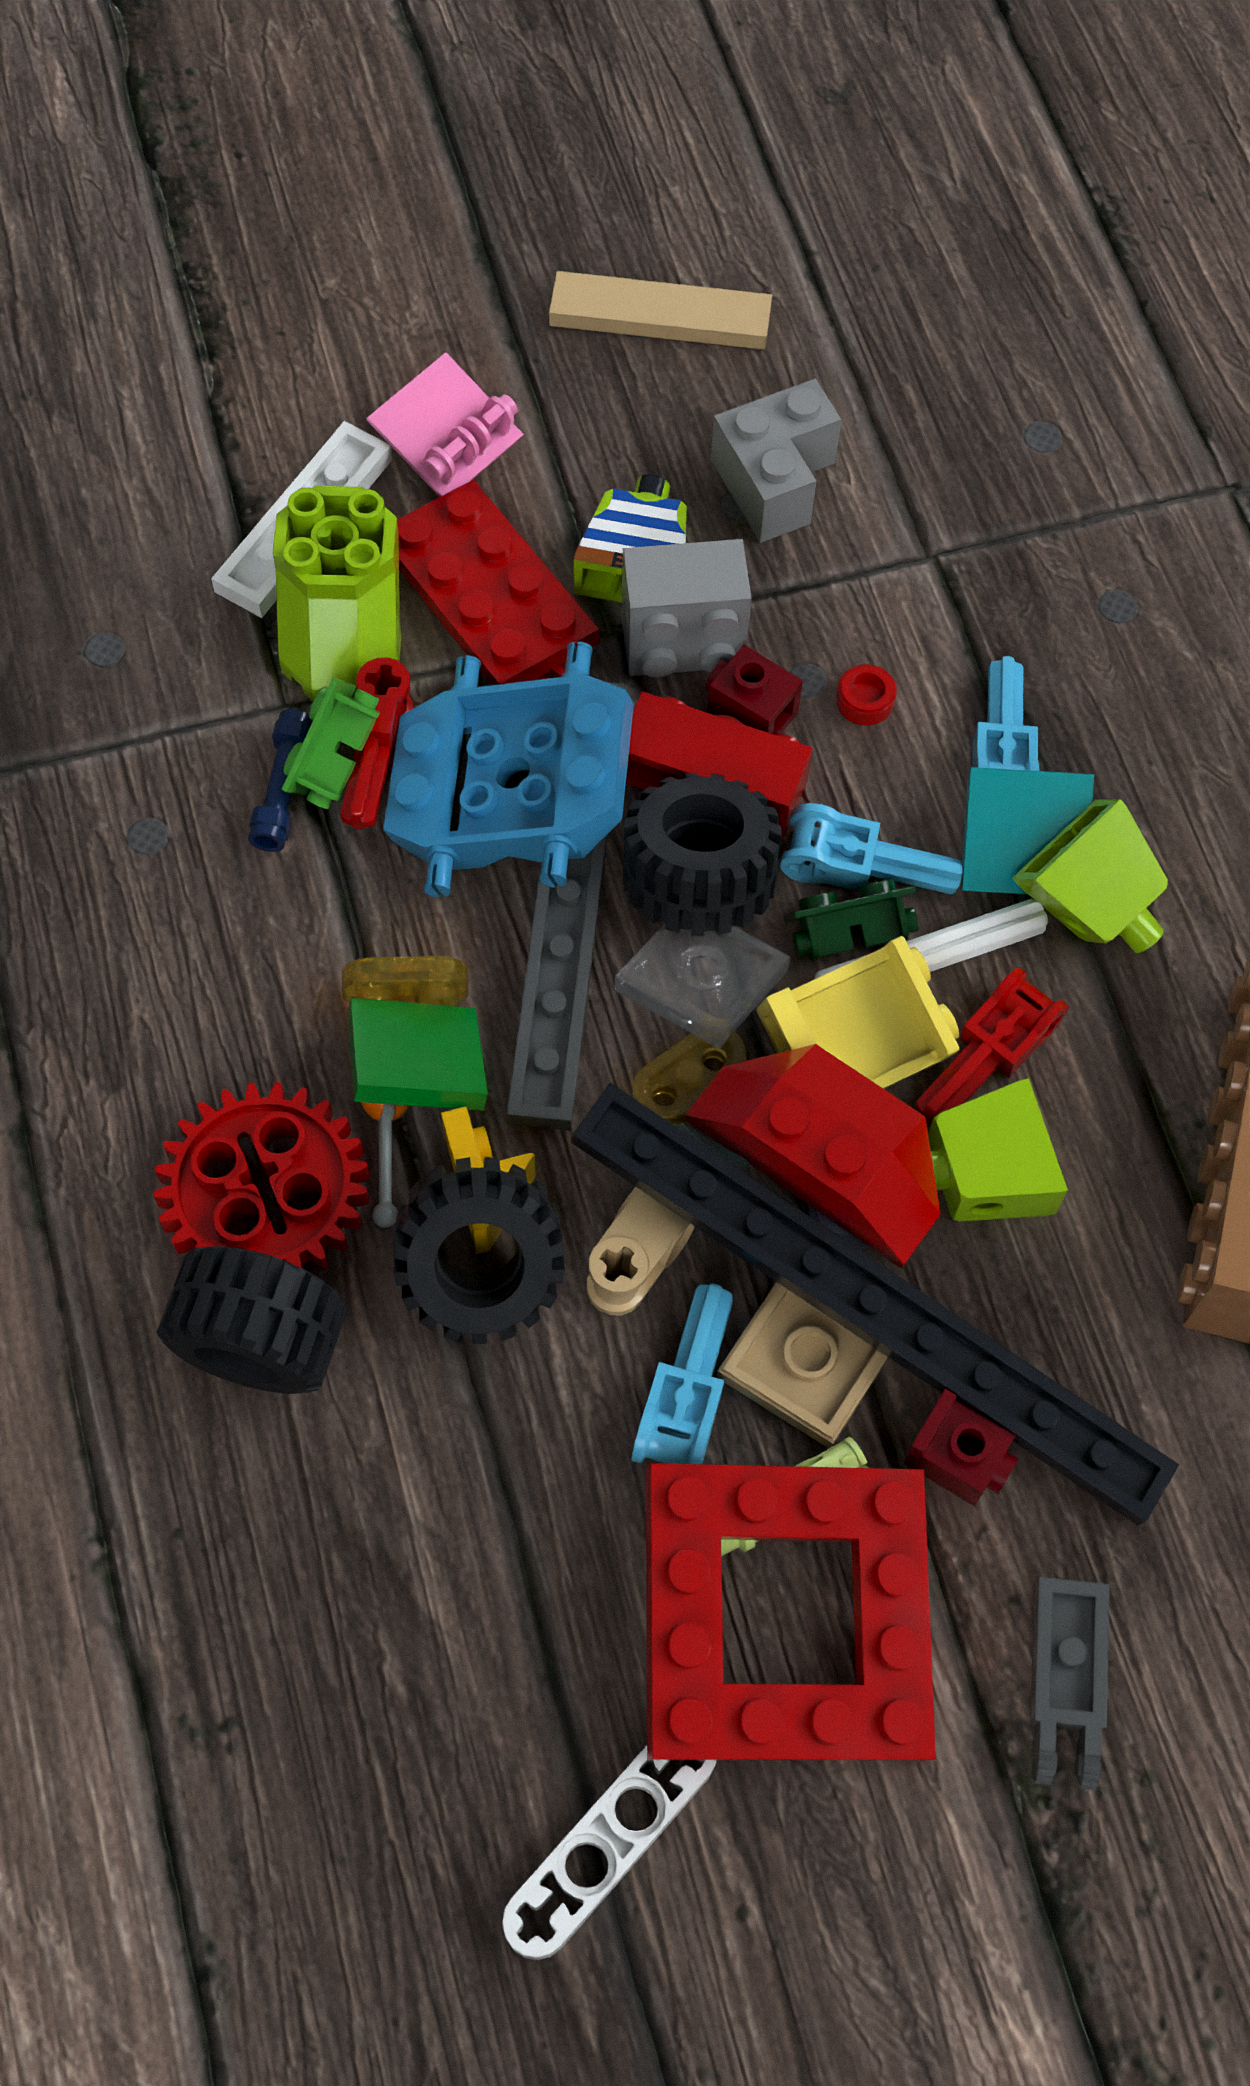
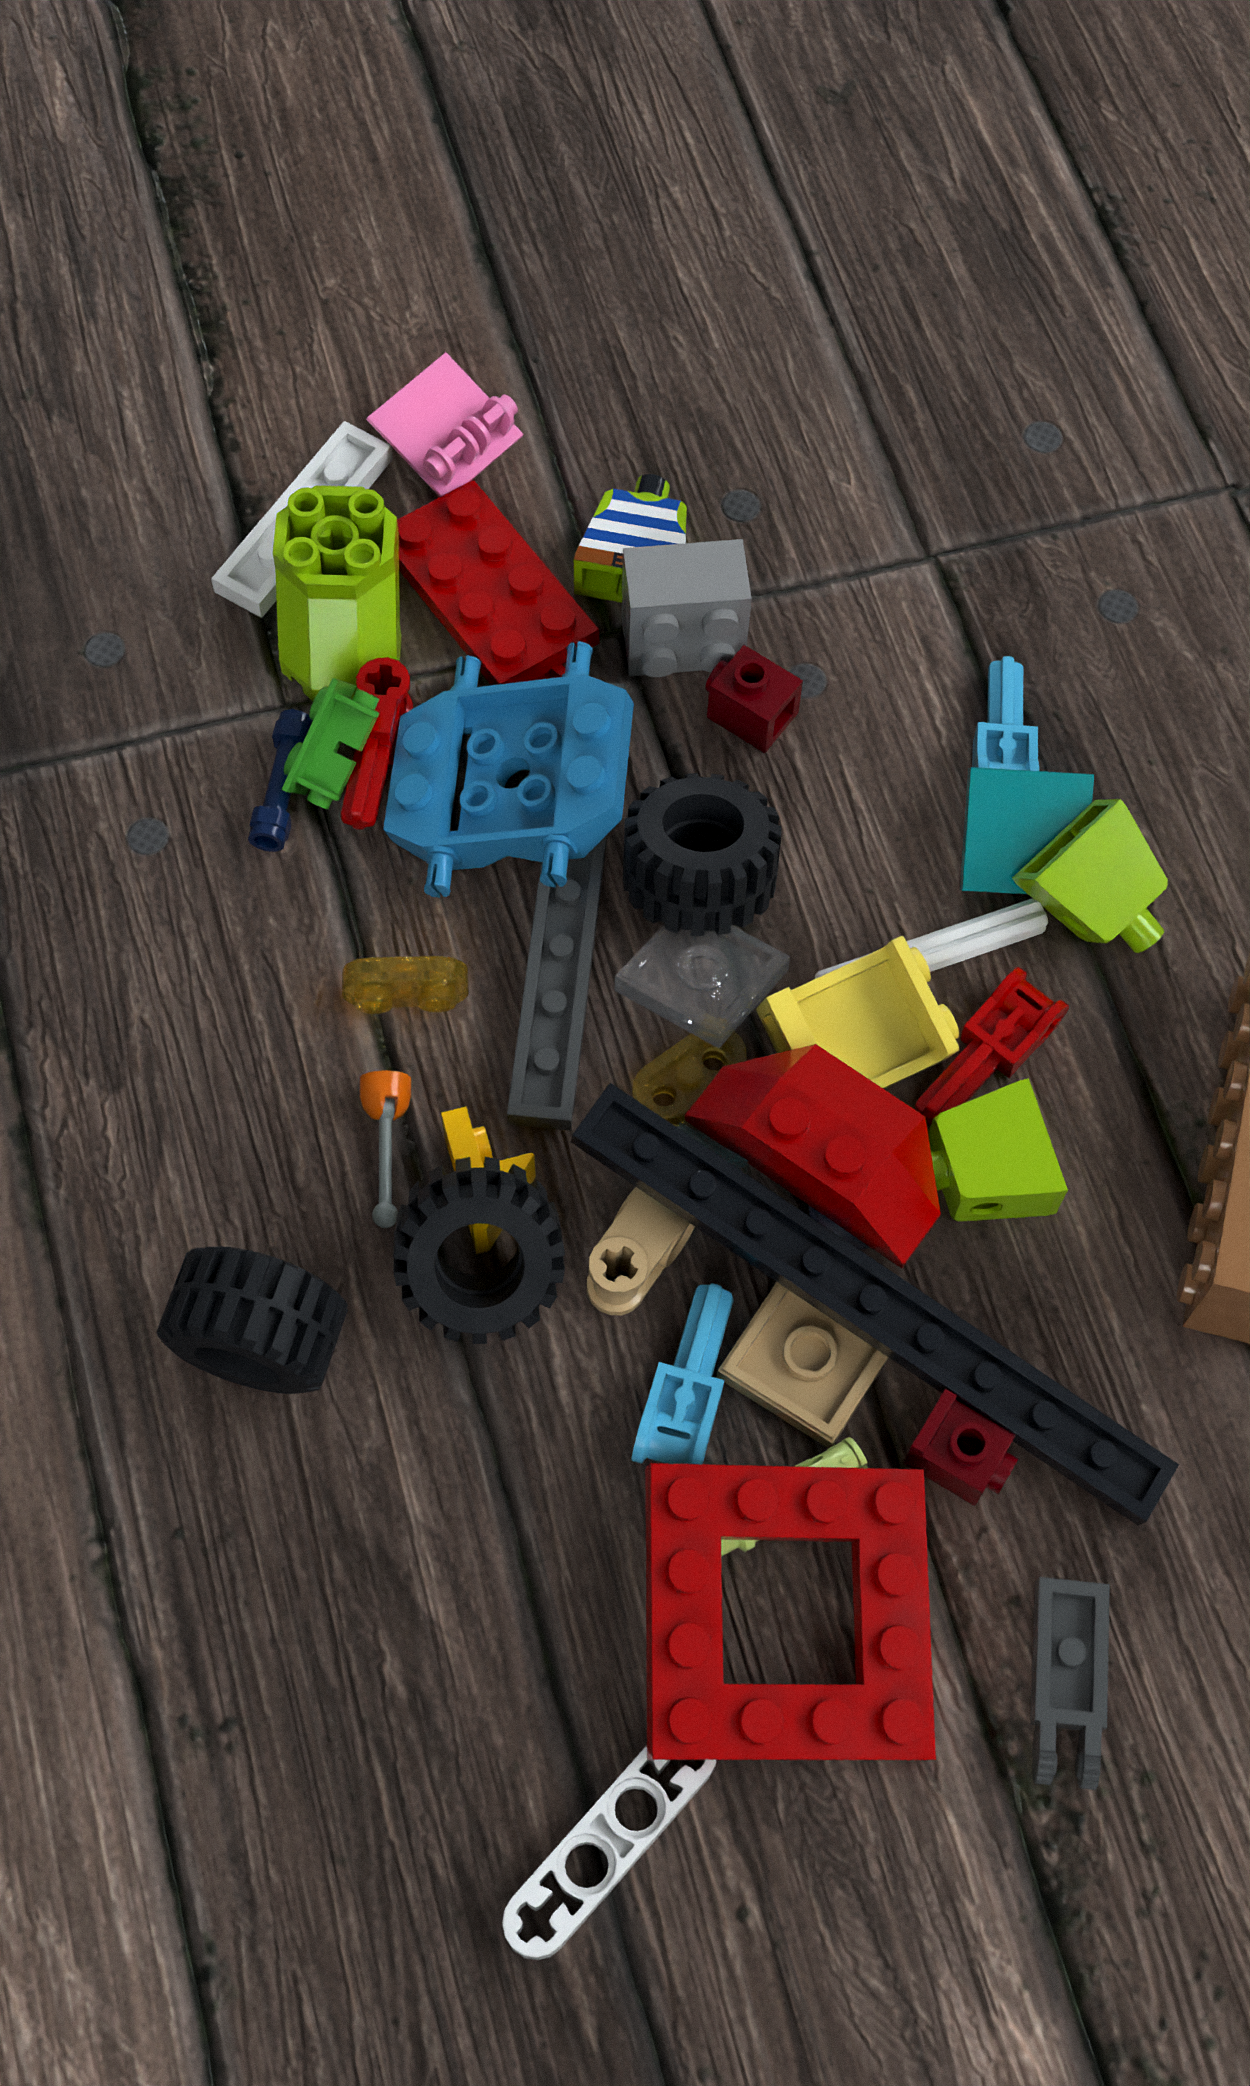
(318, 1163): red gear -> none
(416, 1054): green tile -> none
(660, 310): tan tile -> none
(682, 740): red brick -> none
(769, 455): light grey brick -> none
(828, 923): dark green hinge -> none
(849, 853): medium azure connector -> none
(866, 694): red tile -> none

